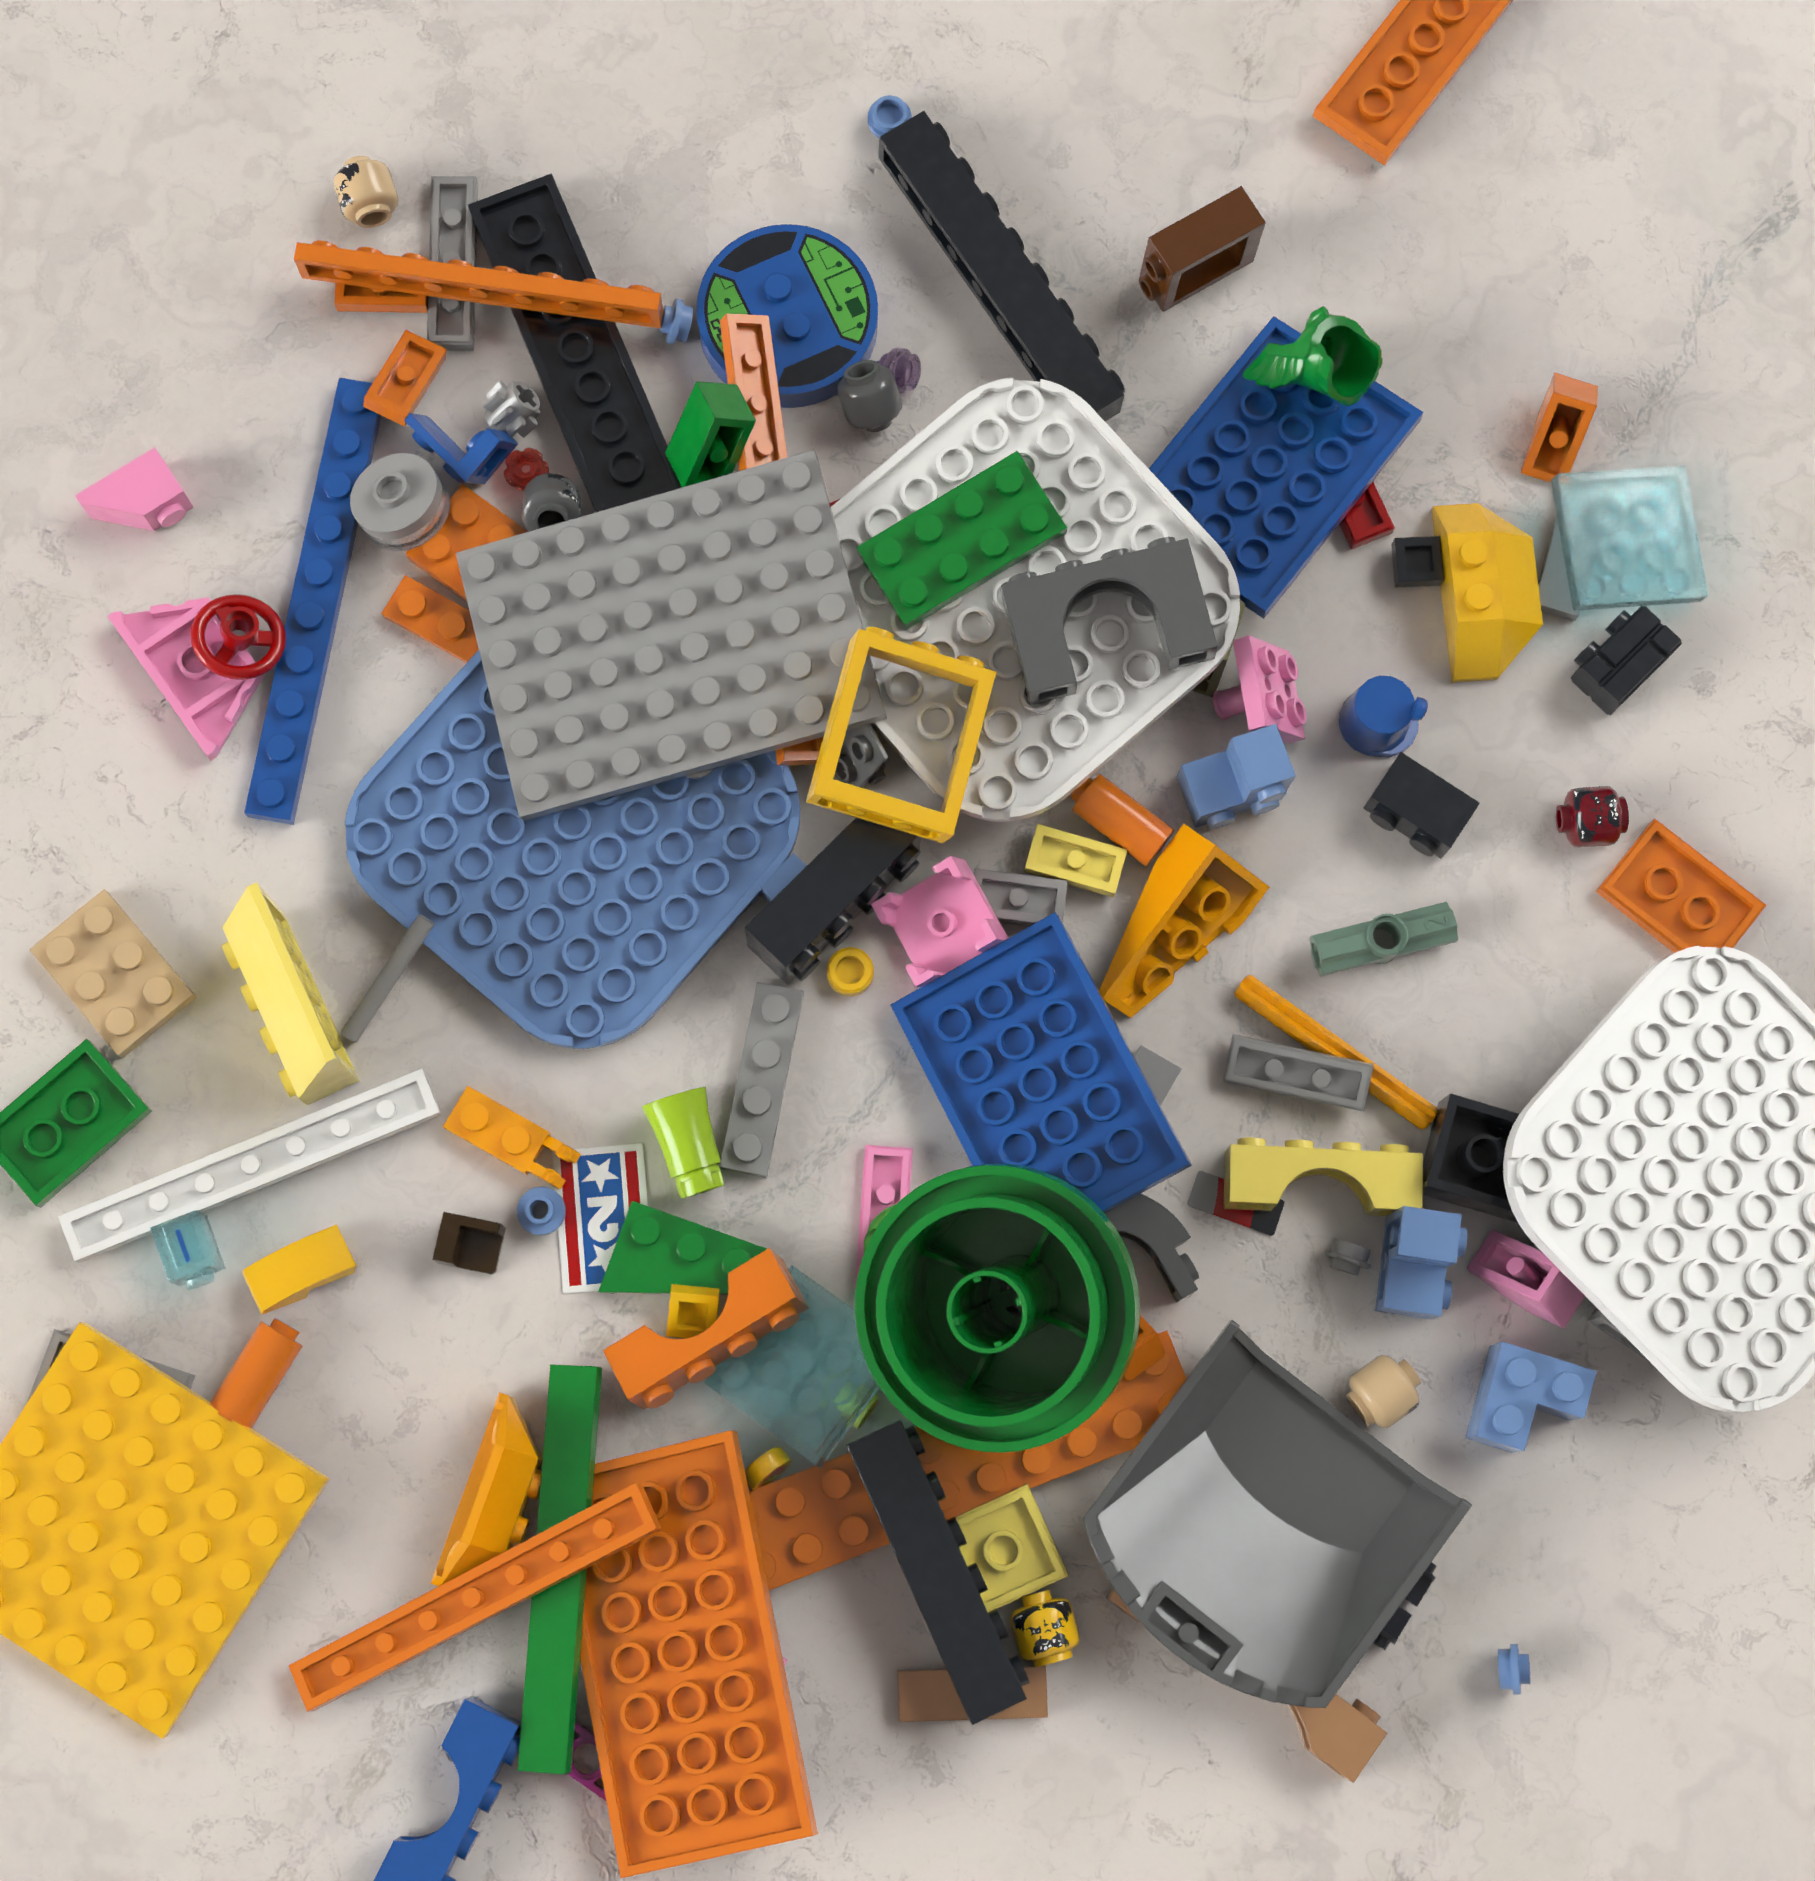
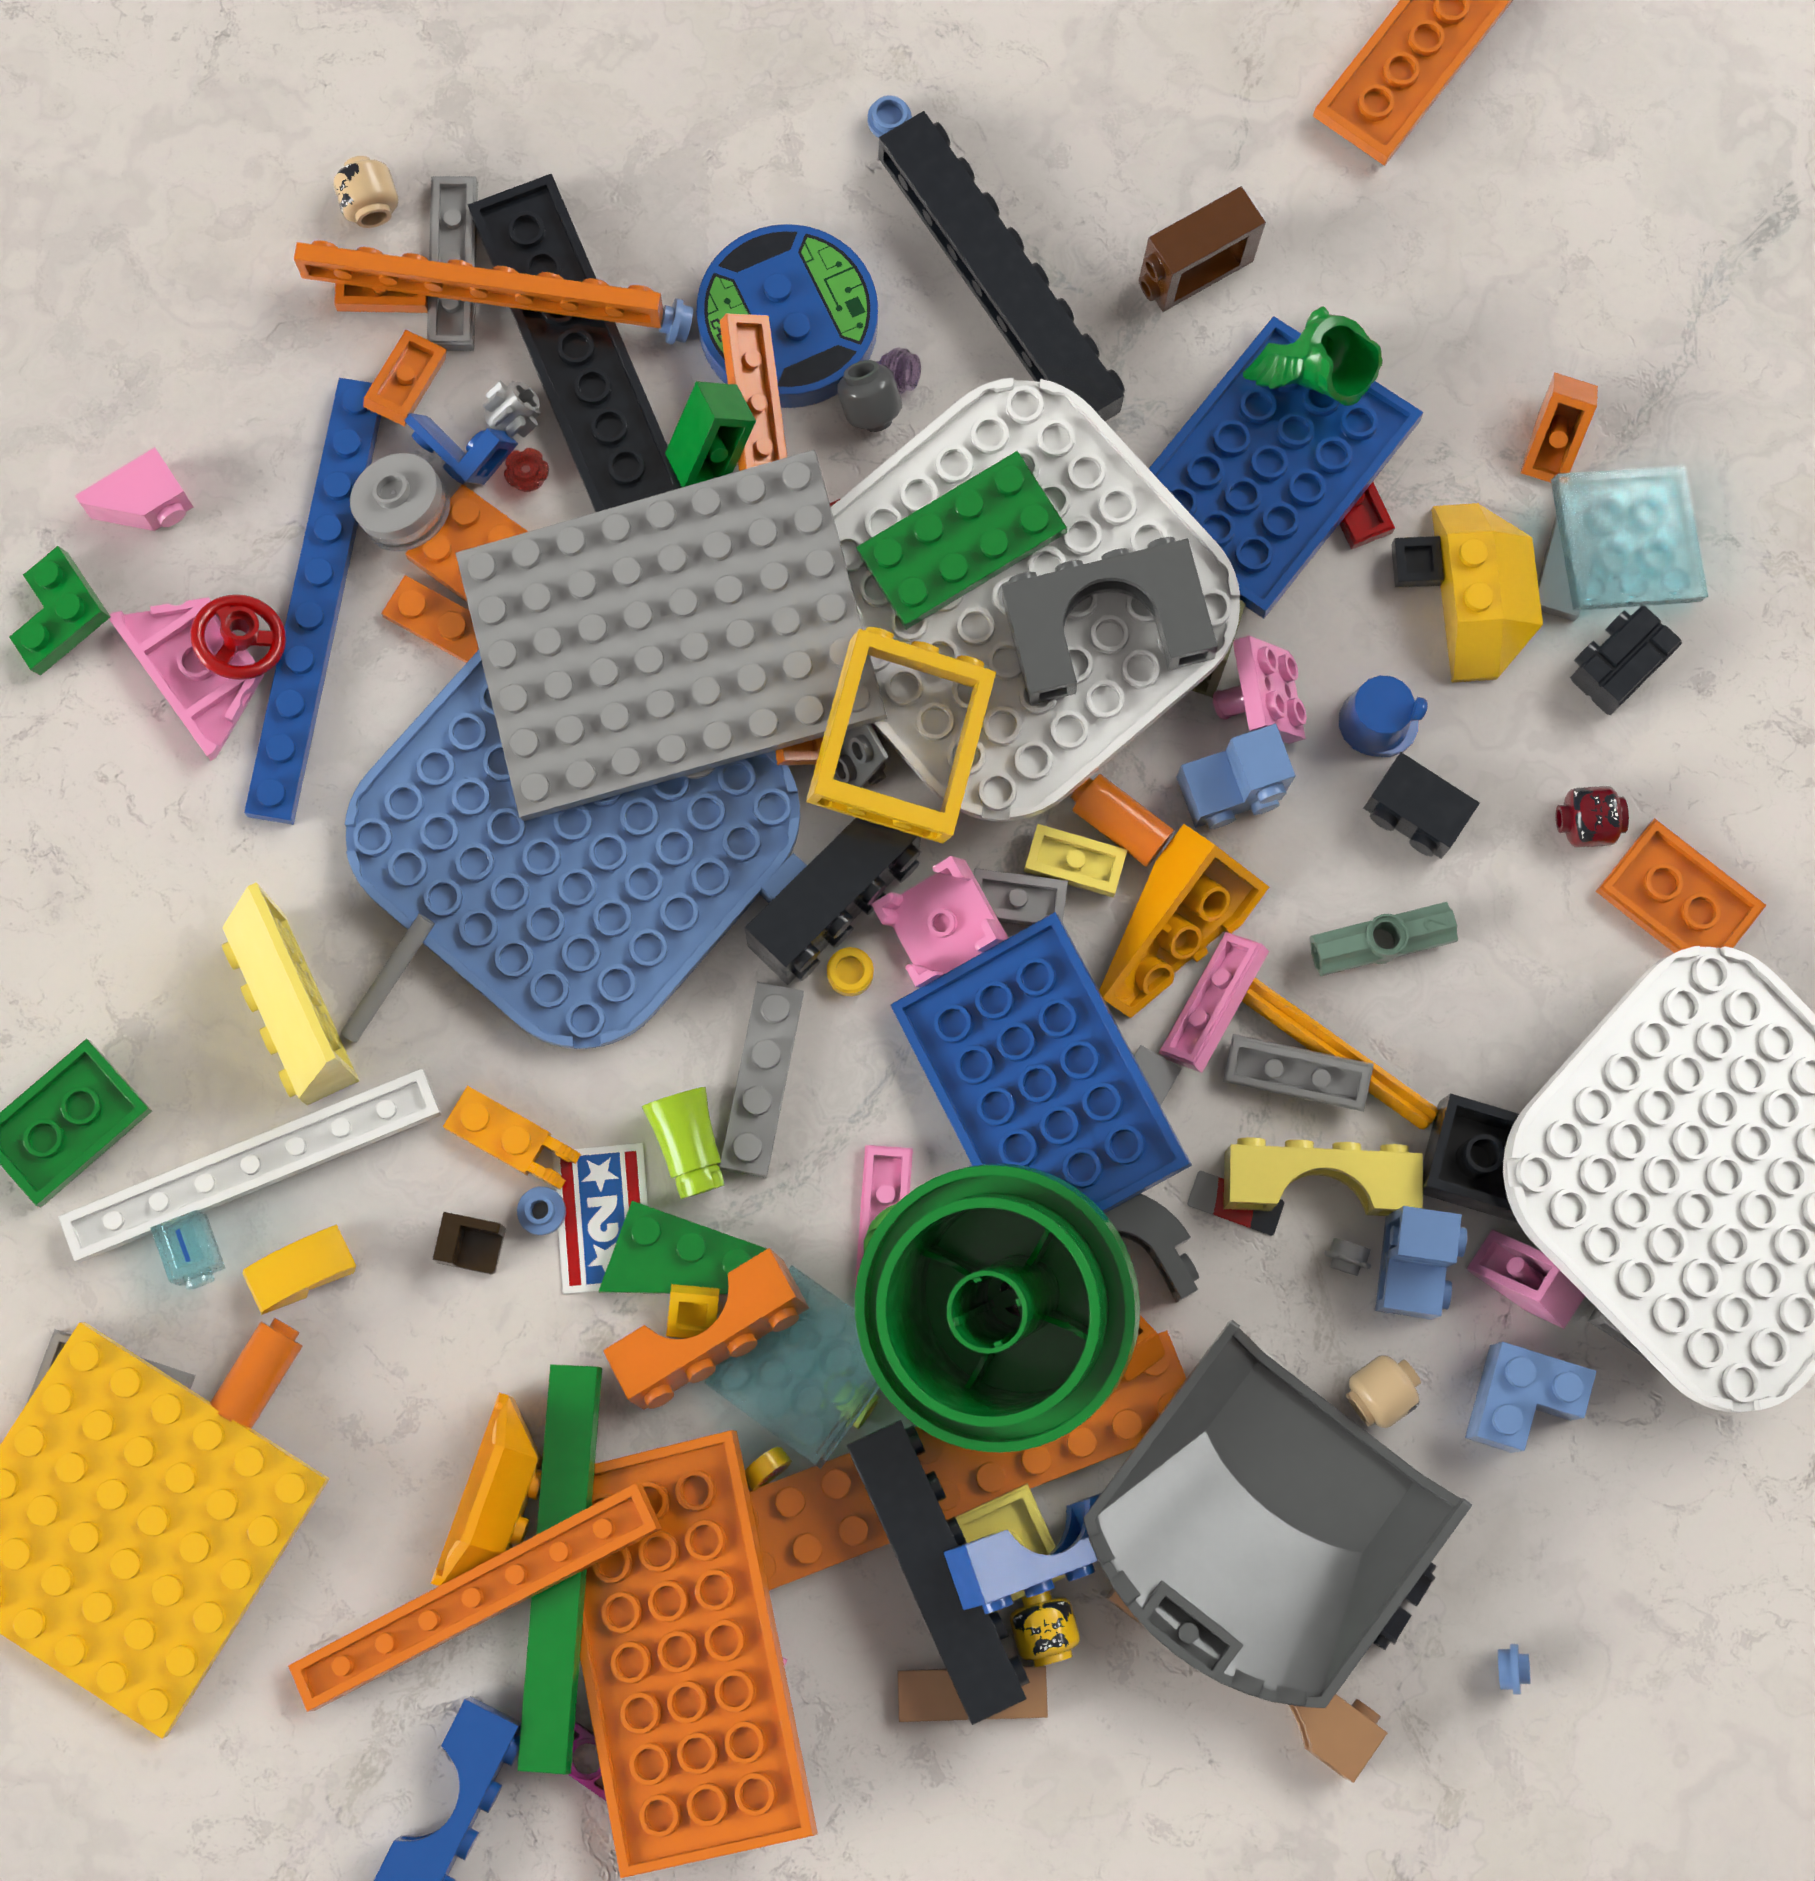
(68, 612): none -> green plate
(113, 973): tan plate -> none
(549, 501): dark grey head -> none
(999, 1566): none -> arch
(1214, 1002): none -> bright pink tile

